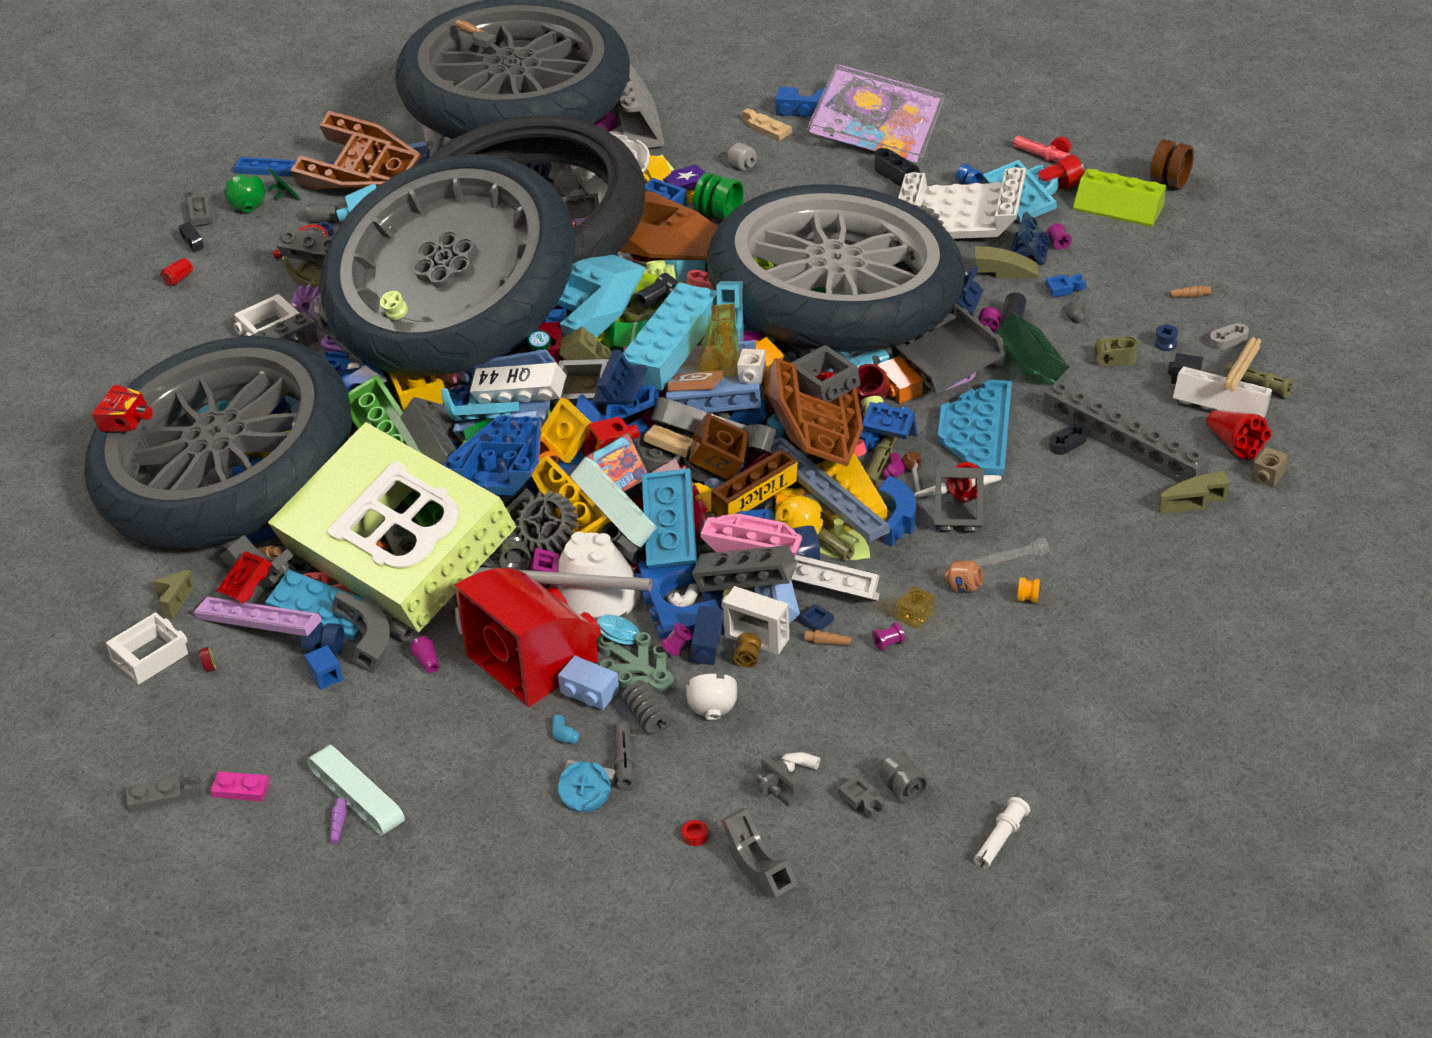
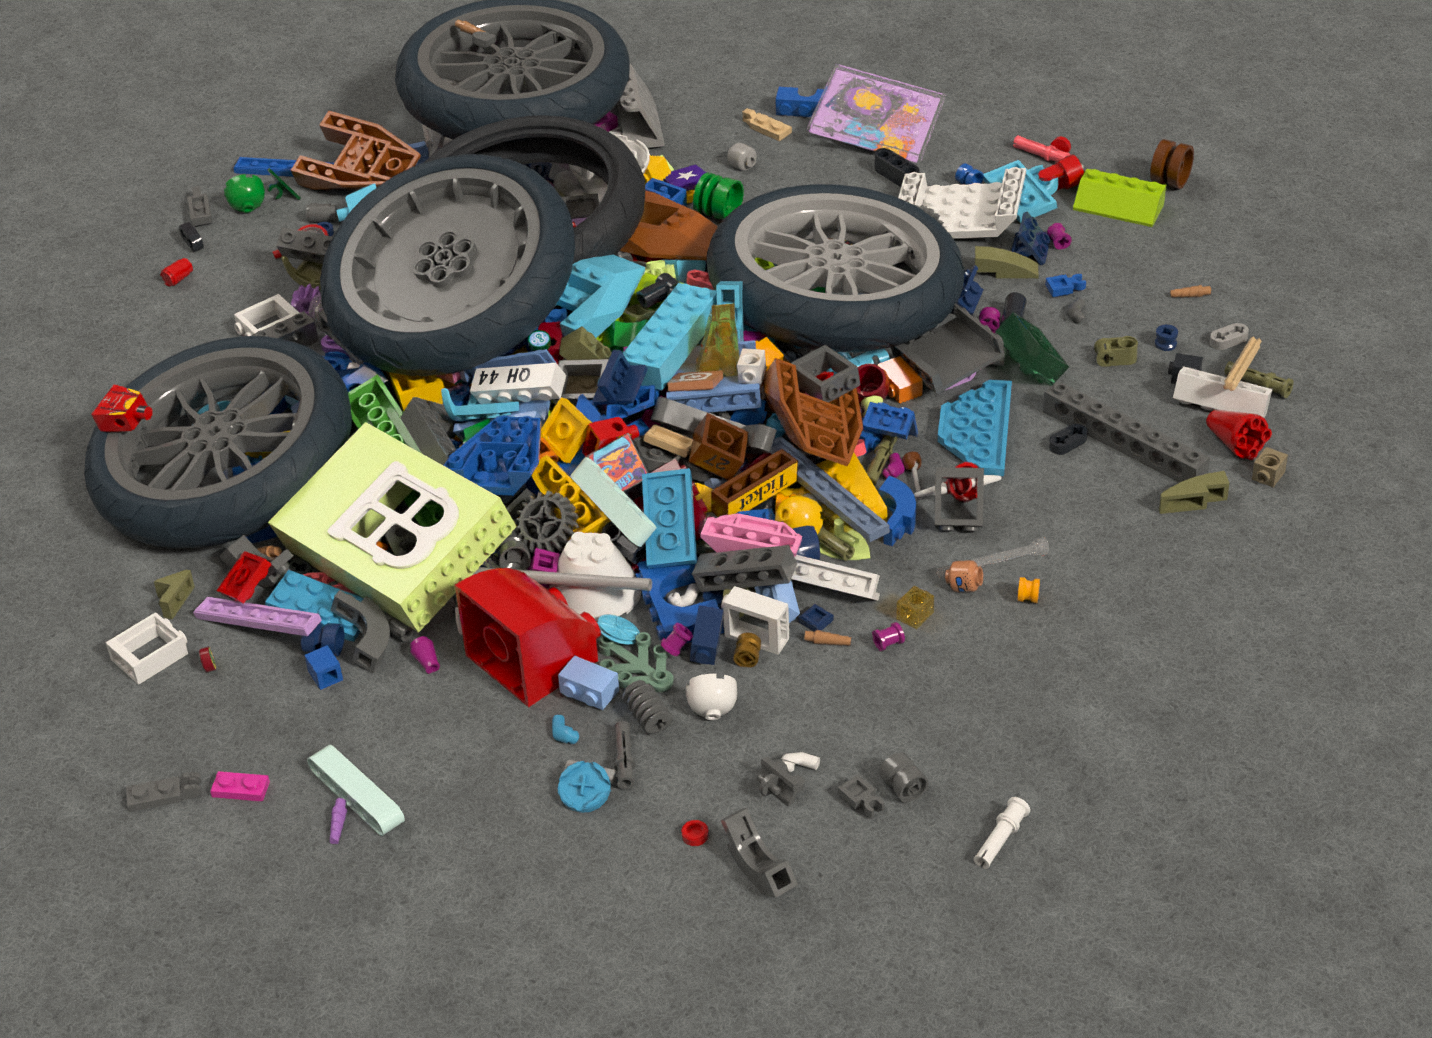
(393, 305): yellowish green wheel -> none

